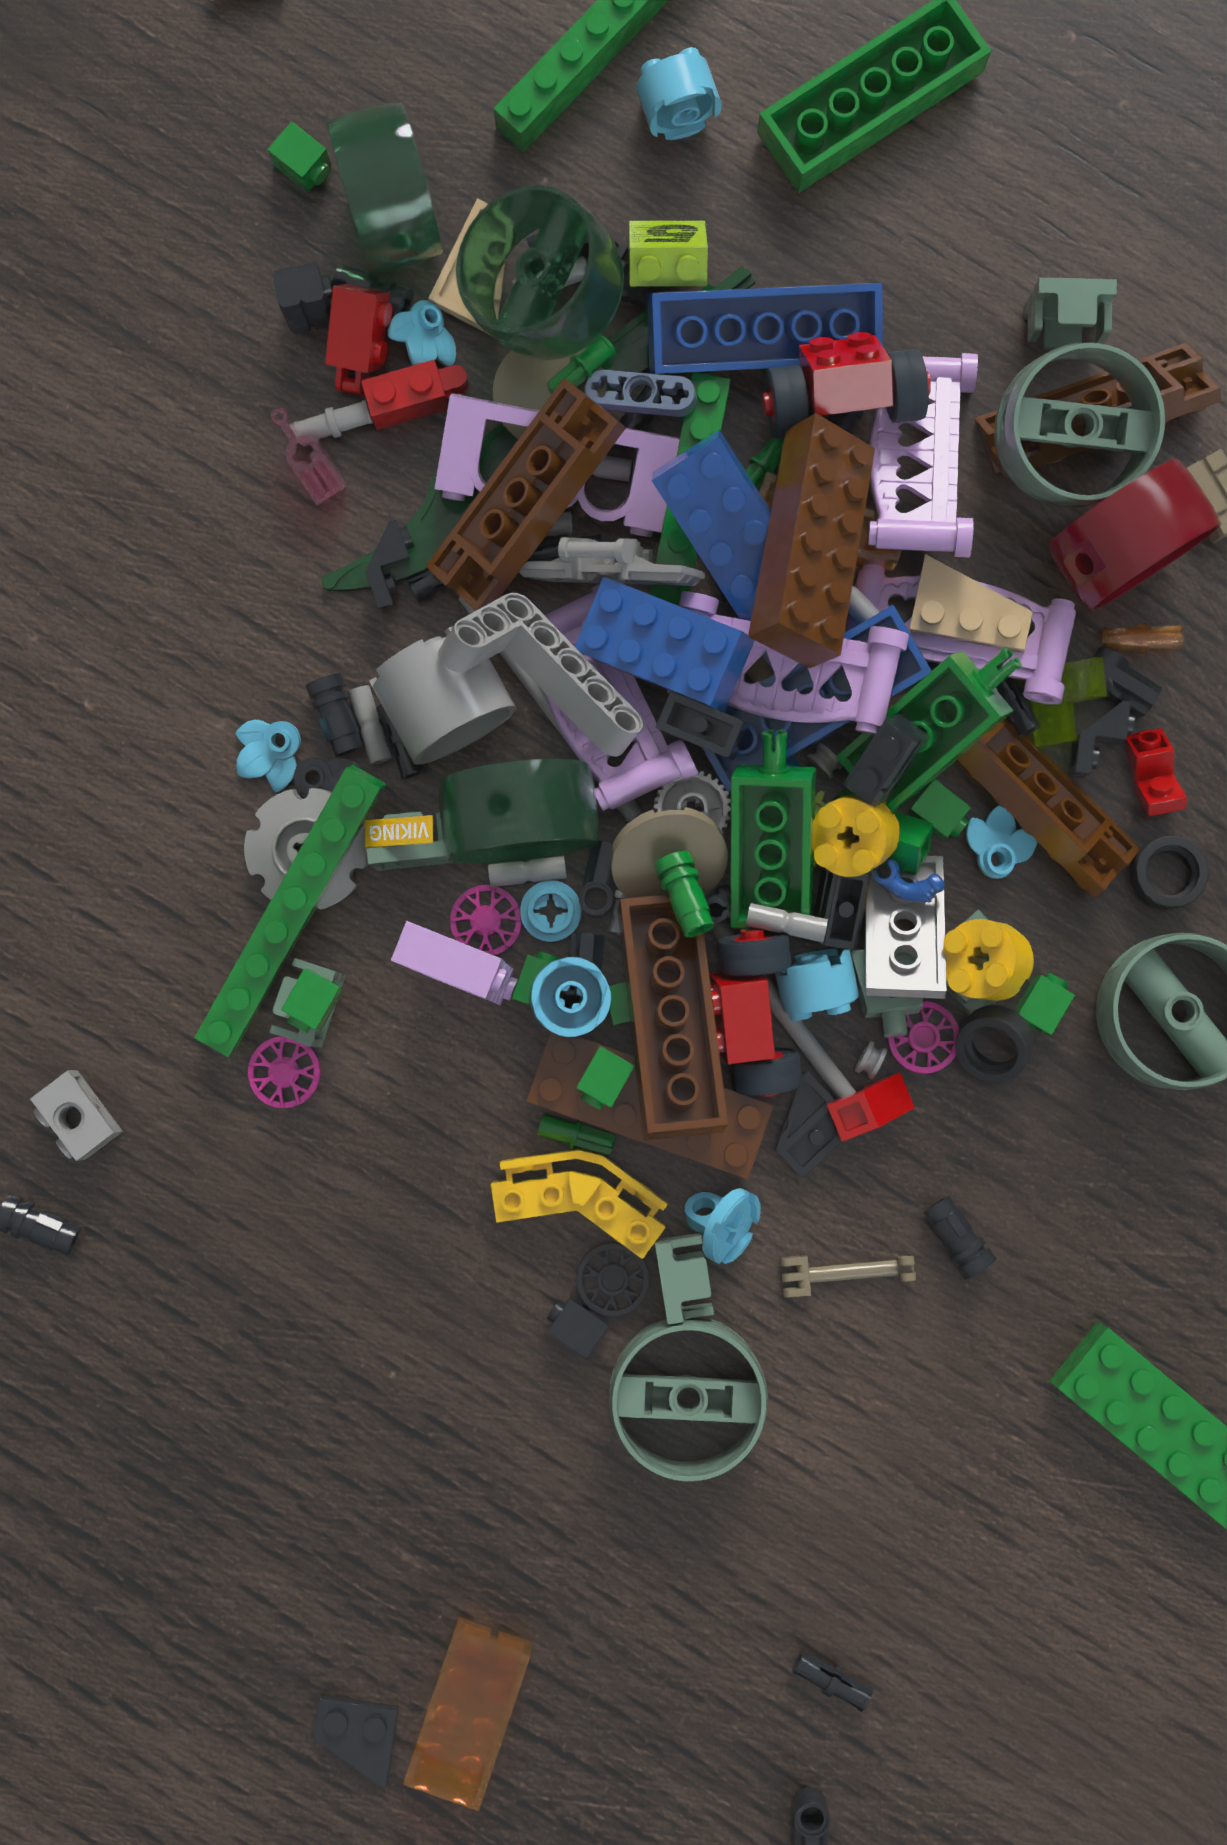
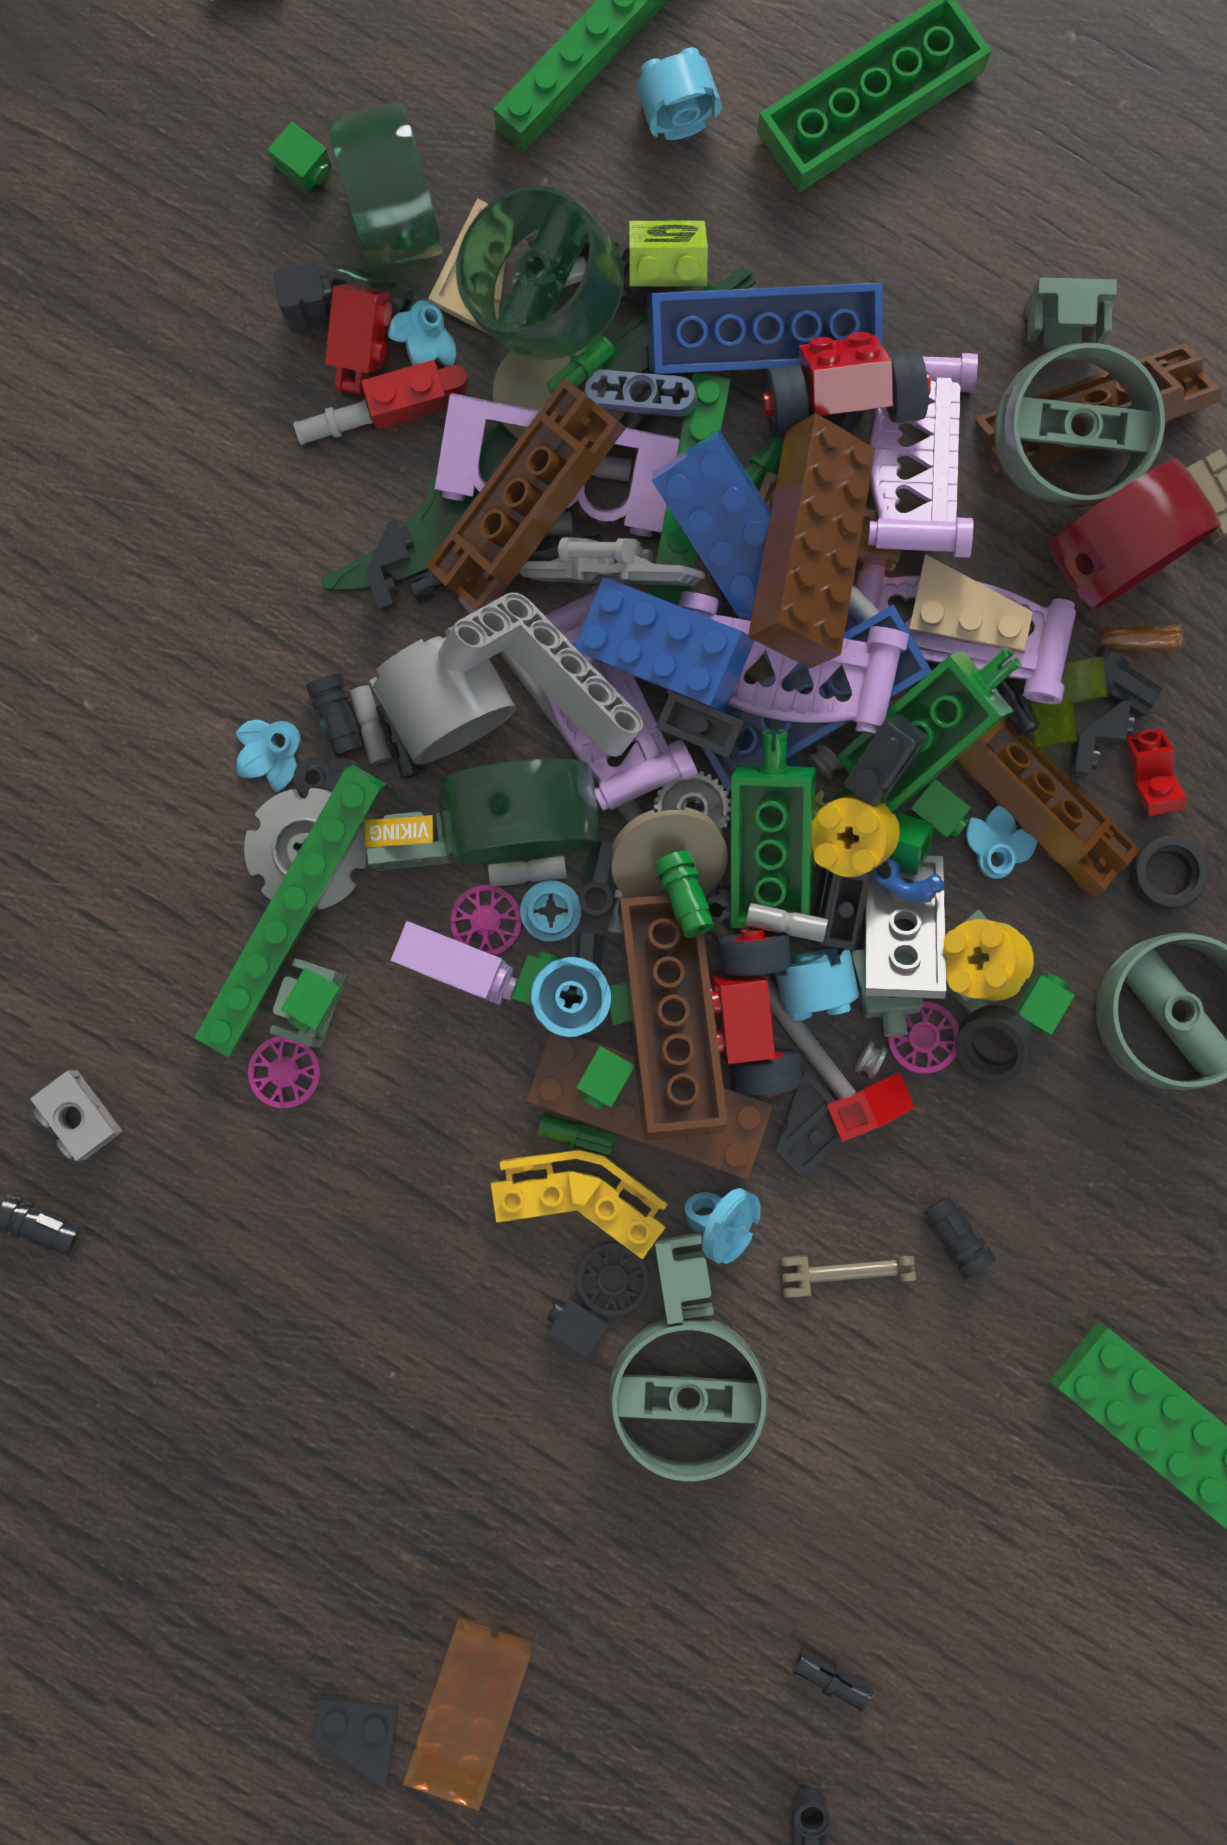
(304, 469): clear pink piece -> none

